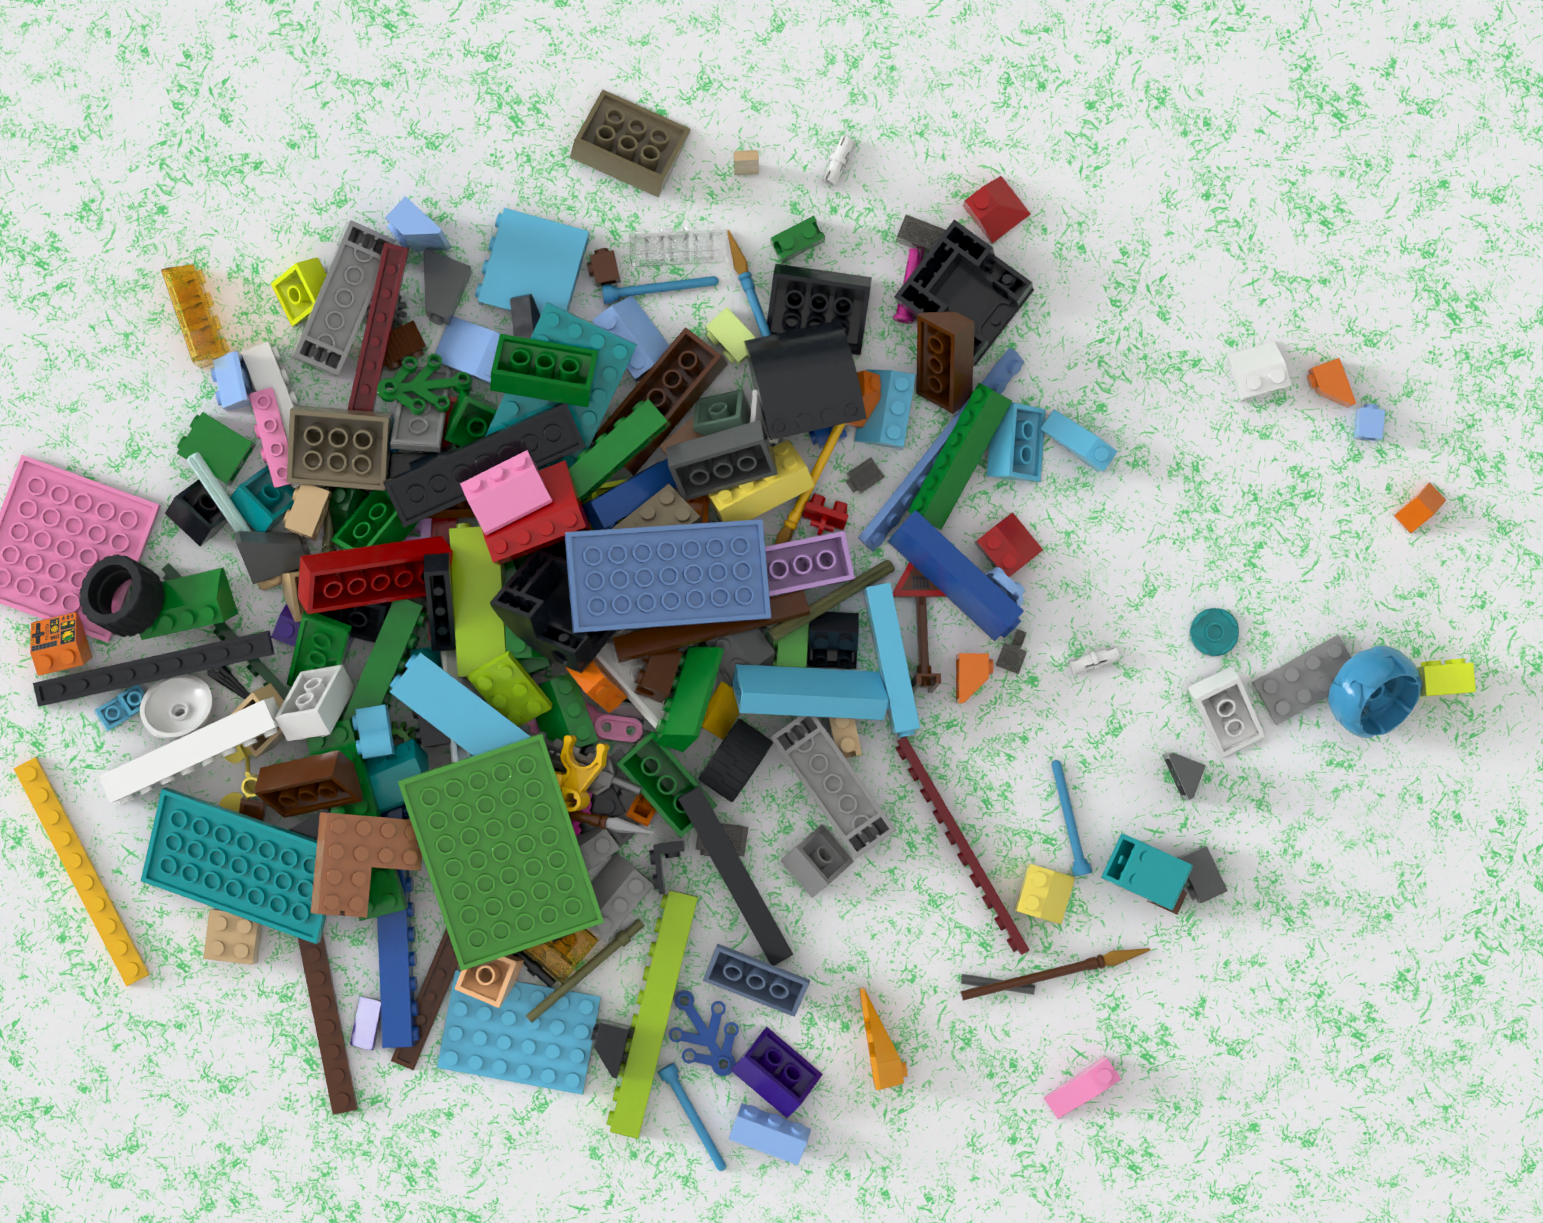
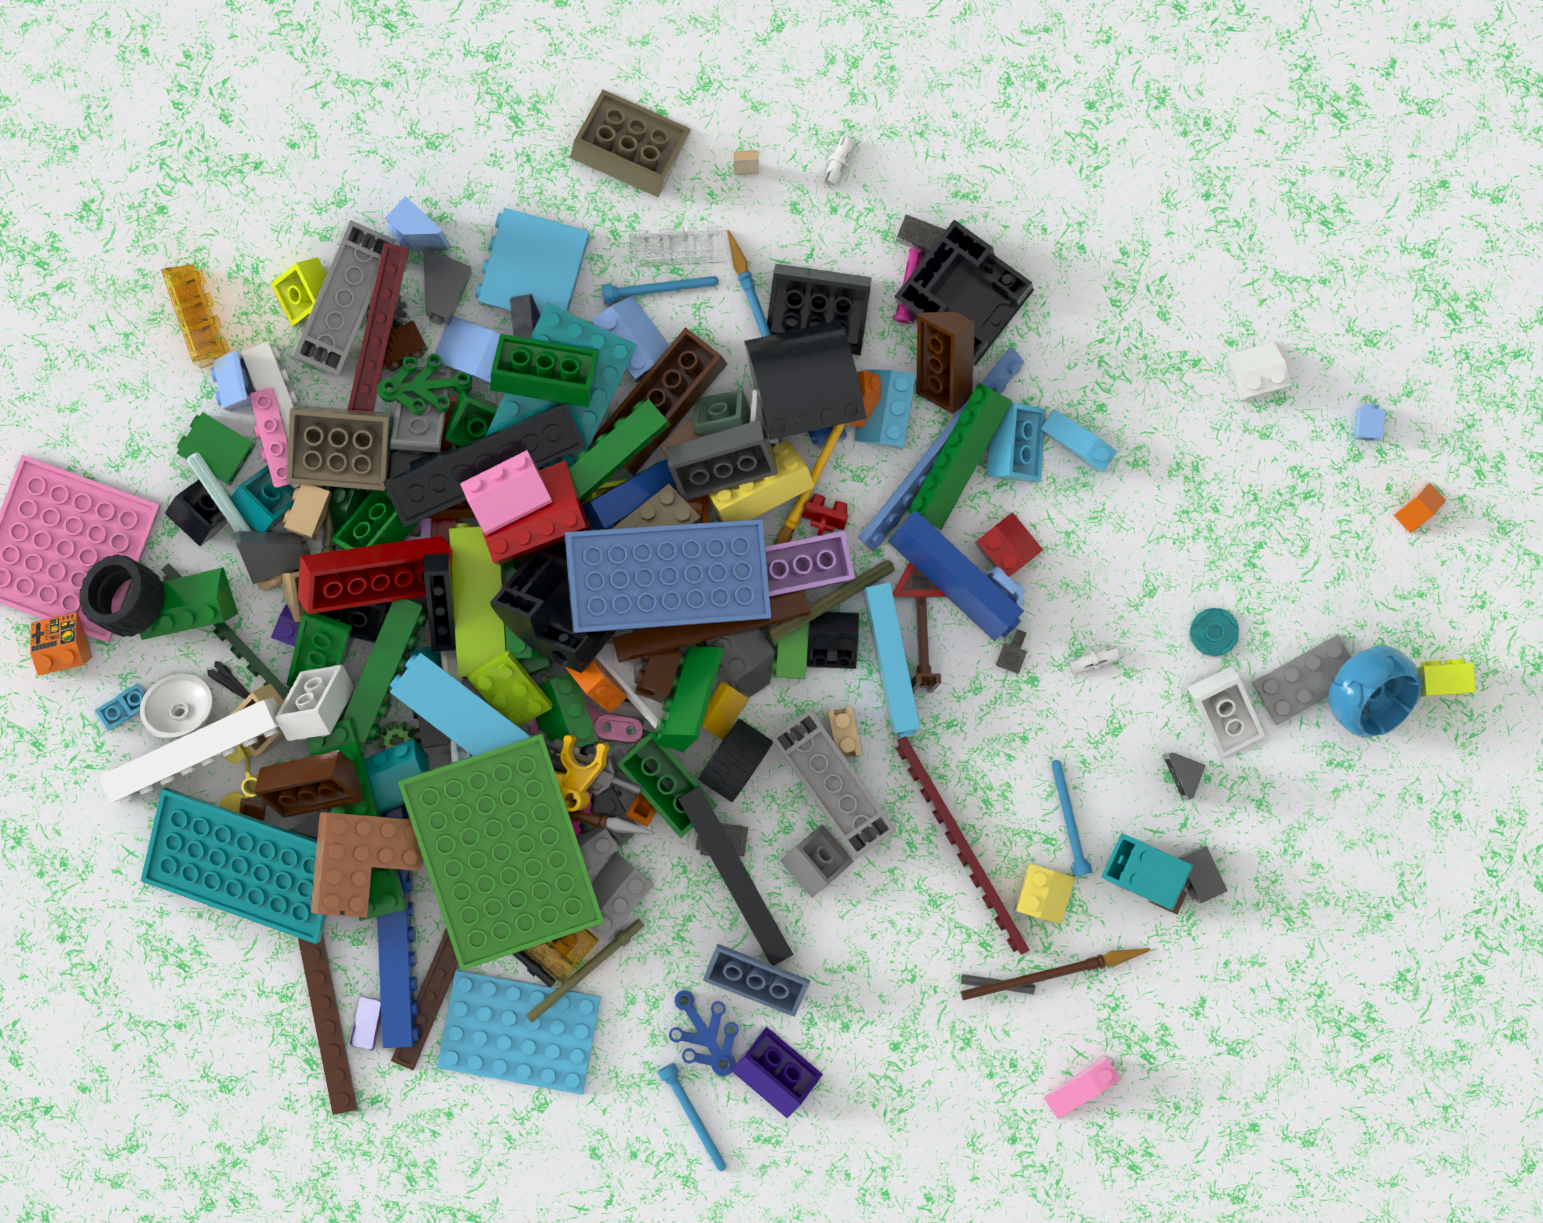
(81, 871): yellow plate -> none
(154, 668): black plate -> none
(231, 938): tan brick -> none
(374, 732): medium azure brick -> none
(491, 980): light nougat slope -> none
(603, 267): reddish brown brick -> none
(610, 1044): black slope -> none
(653, 1013): lime brick -> none
(671, 850): black bracket -> none
(730, 335): yellowish green brick -> none
(769, 1133): light blue brick -> none
(797, 239): green brick -> none
(809, 692): medium azure brick -> none
(864, 476): clear smoke brick -> none
(884, 1059): light orange wedge -> none
(971, 674): orange slope -> none
(995, 209): red slope -> none
(1331, 382): orange slope -> none

